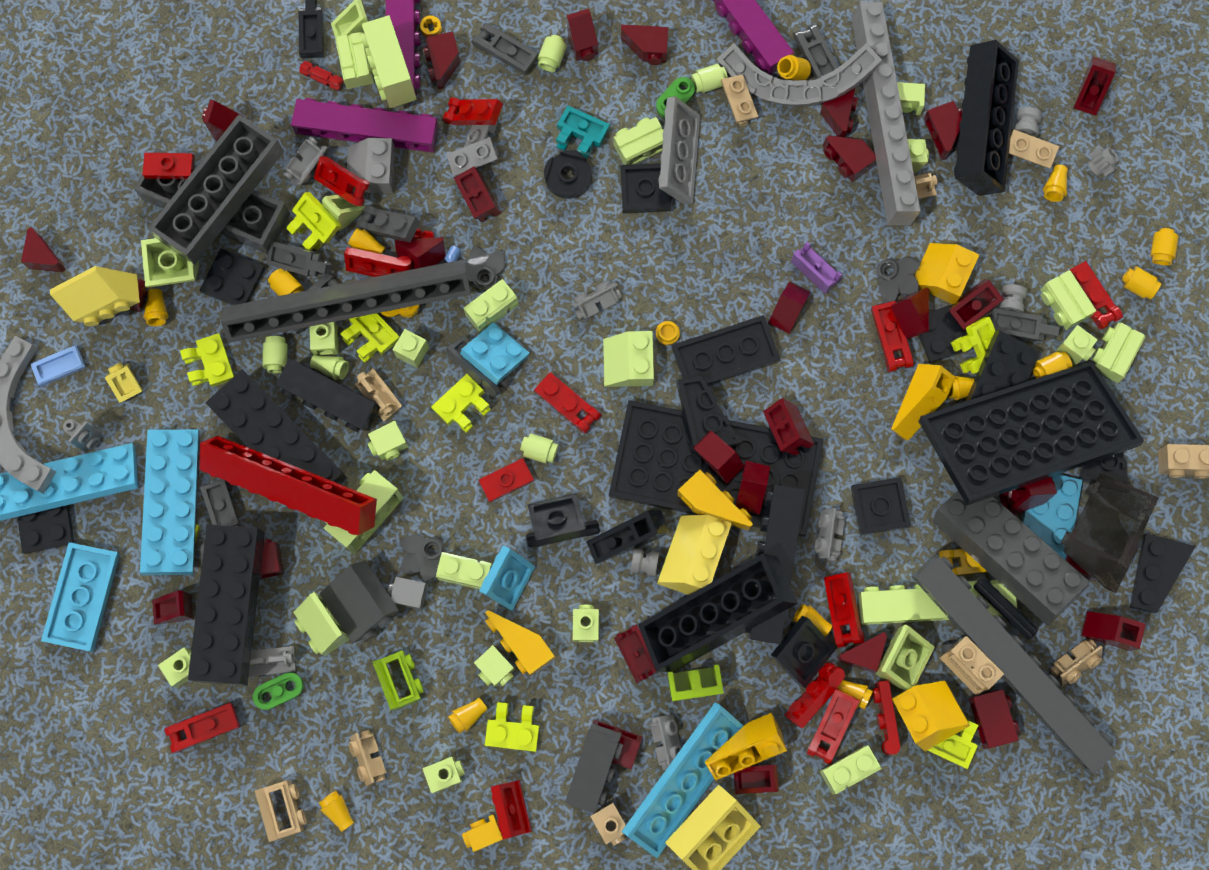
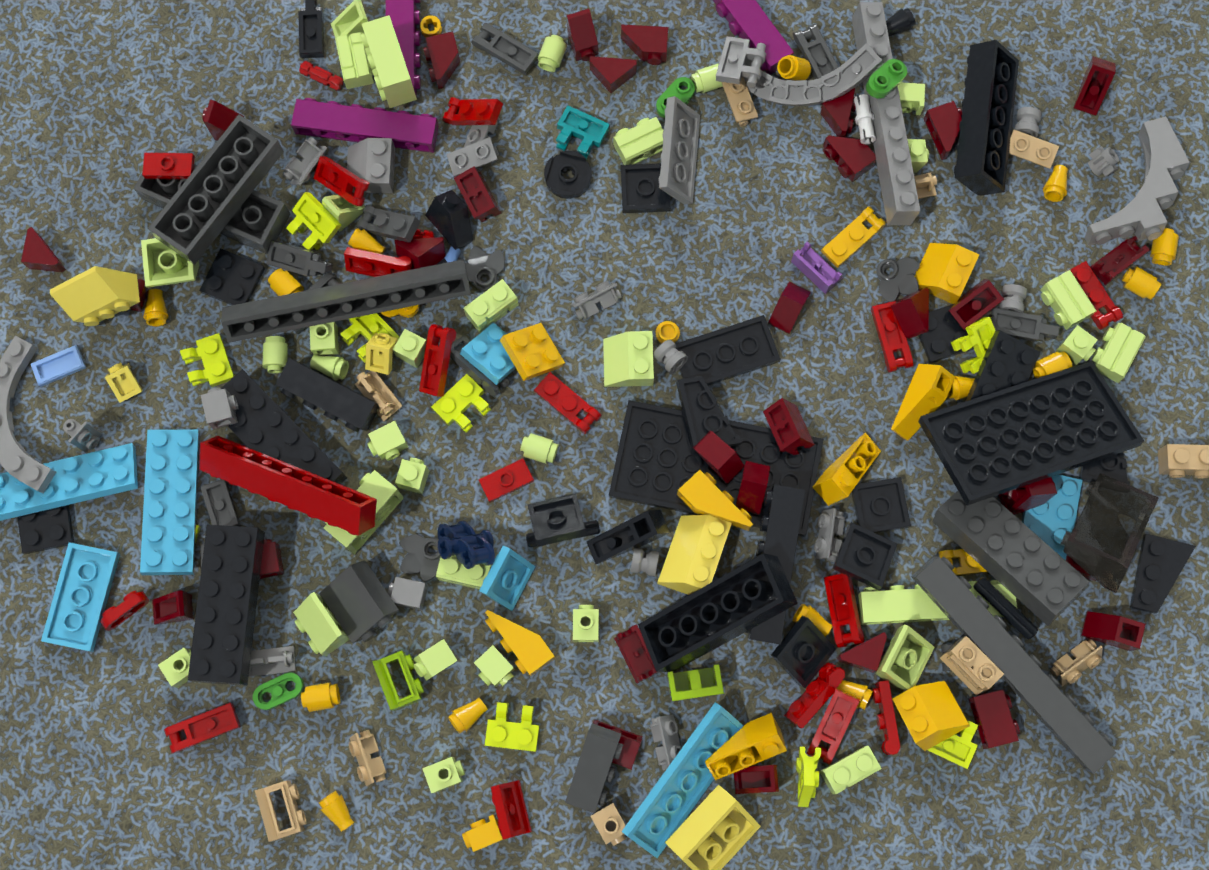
(116, 615): none -> red plate
(219, 407): none -> light grey brick
(320, 696): none -> yellow brick
(380, 353): none -> light yellow bracket
(412, 475): none -> yellowish green brick
(434, 660): none -> yellowish green brick
(436, 360): none -> red plate
(451, 219): none -> black slope
(463, 542): none -> dark blue axle
(532, 351): none -> yellow plate
(612, 71): none -> dark red slope
(670, 356): none -> light grey wheel
(733, 61): none -> light grey plate
(807, 776): none -> neon yellow plate
(845, 473): none -> yellow slope
(853, 237): none -> yellow plate
(864, 119): none -> white pin
(864, 556): none -> black plate
(888, 77): none -> bright green plate
(900, 22): none -> black cone
(1118, 260): none -> dark red hinge
(1144, 215): none -> light grey arch

